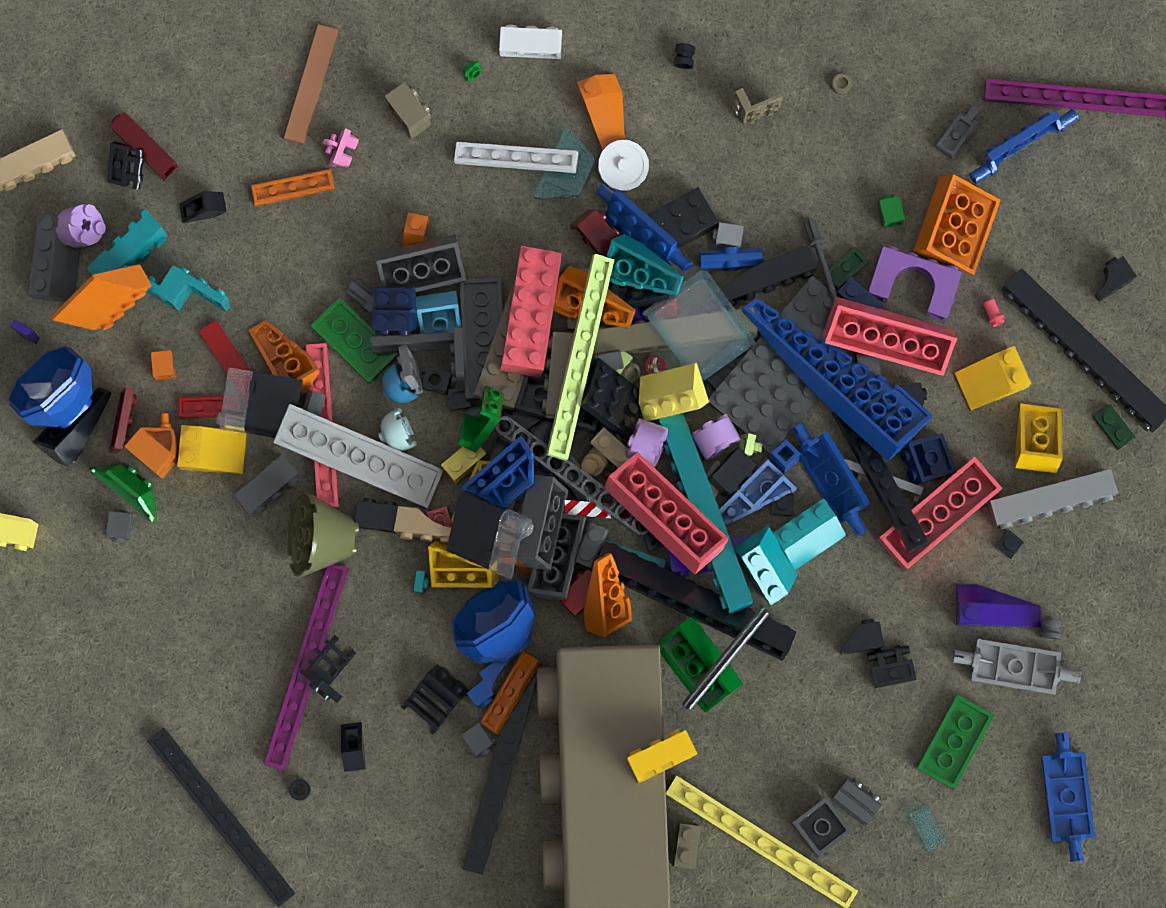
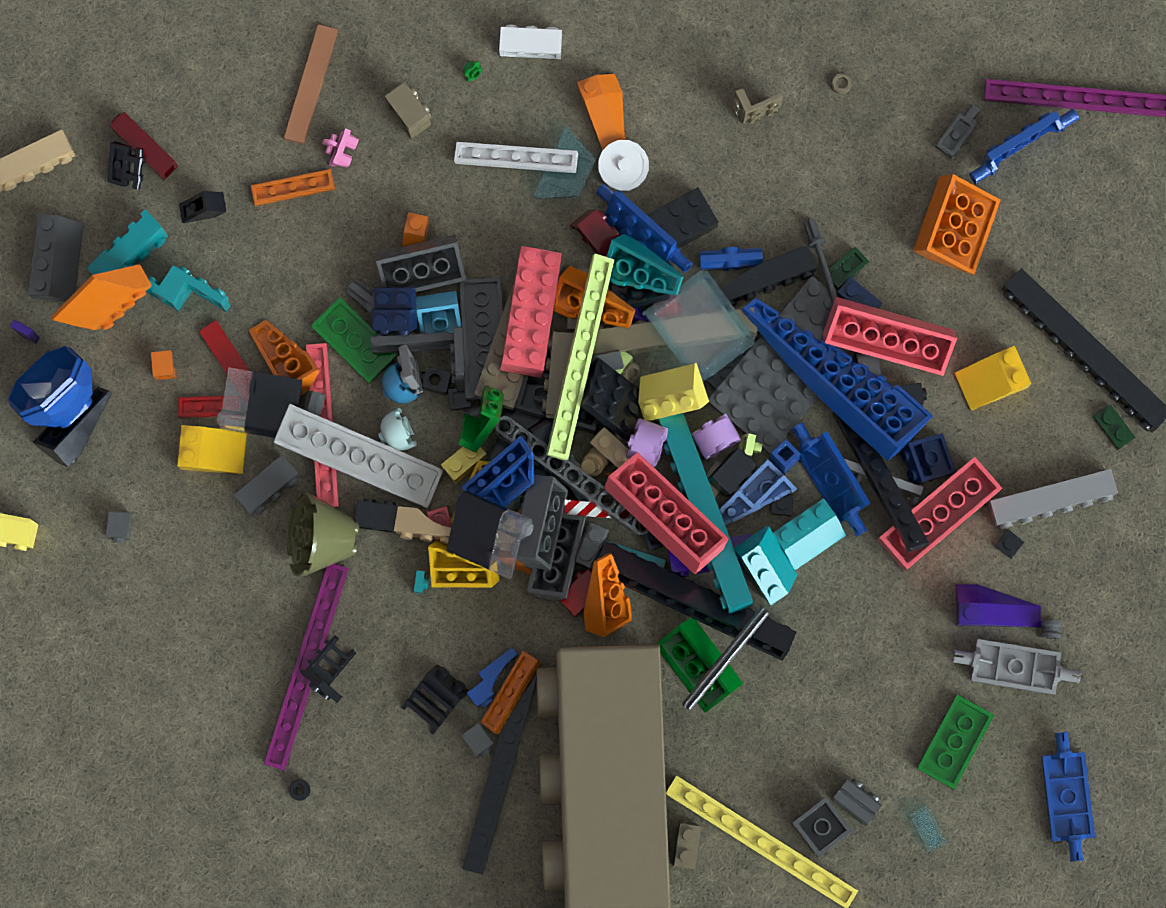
(80, 226): lavender brick -> none
(122, 420): dark red plate -> none
(129, 487): green wedge -> none
(156, 446): orange piece -> none
(221, 817): black plate -> none
(352, 747): black slope -> none
(495, 623): blue rock -> none
(654, 364): tile -> none
(661, 755): yellow wedge -> none
(684, 56): black wheel -> none
(728, 235): light grey brick -> none
(864, 638): black slope -> none
(891, 211): green brick -> none
(892, 673): black plate -> none
(942, 278): medium lavender arch -> none
(993, 313): coral pin -> none
(1039, 438): yellow slope -> none
(1117, 275): black arch -> none

